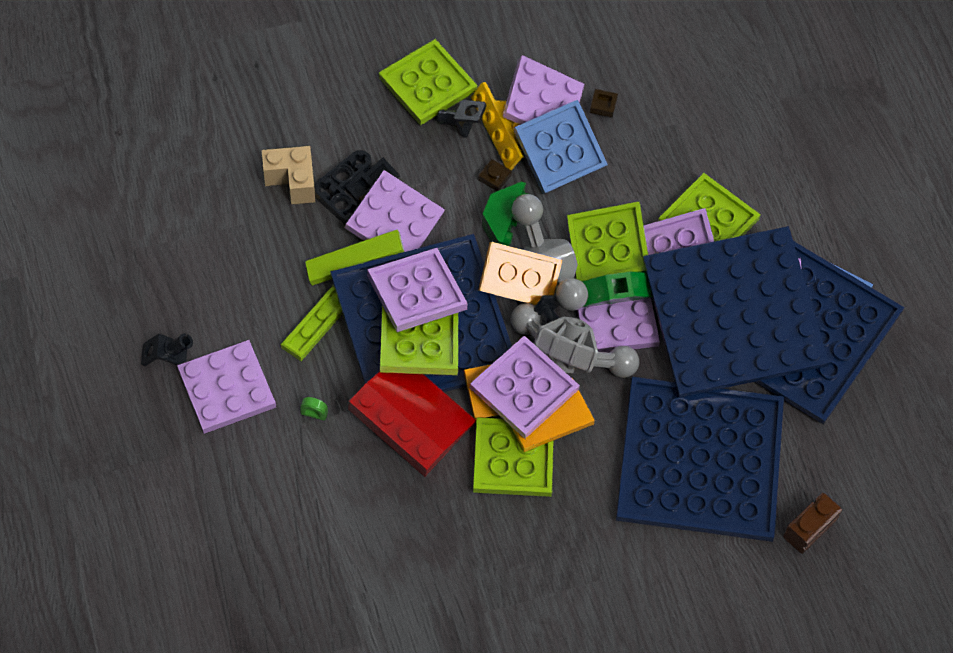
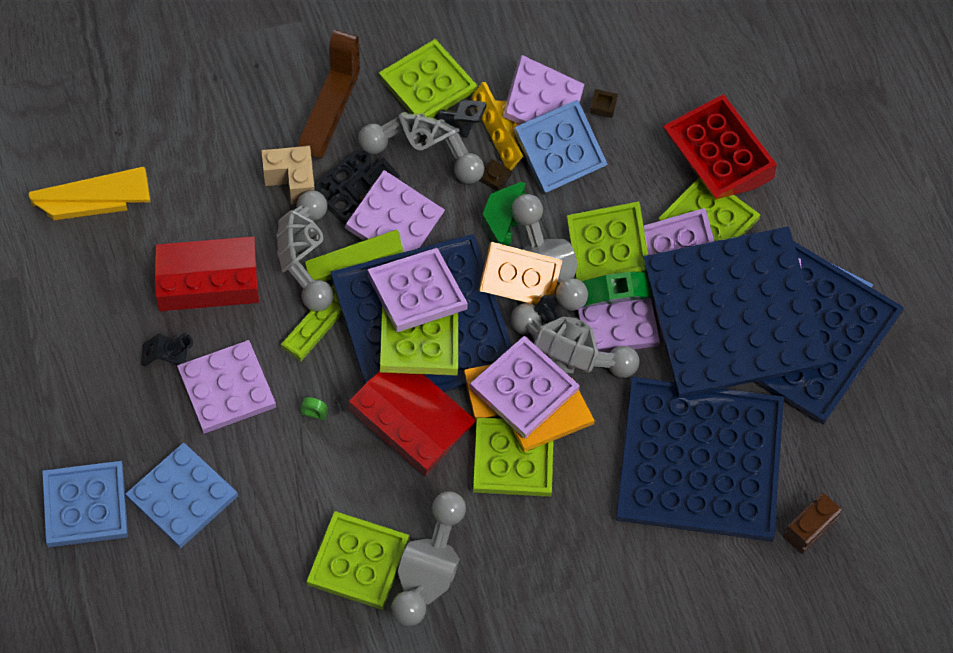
(84, 504): none -> medium blue plate
(93, 195): none -> yellow wedge
(181, 495): none -> medium blue plate
(206, 274): none -> red slope
(295, 239): none -> light grey piece
(335, 93): none -> reddish brown beam
(358, 560): none -> lime plate
(374, 139): none -> light grey piece
(428, 564): none -> light grey piece
(721, 149): none -> red slope

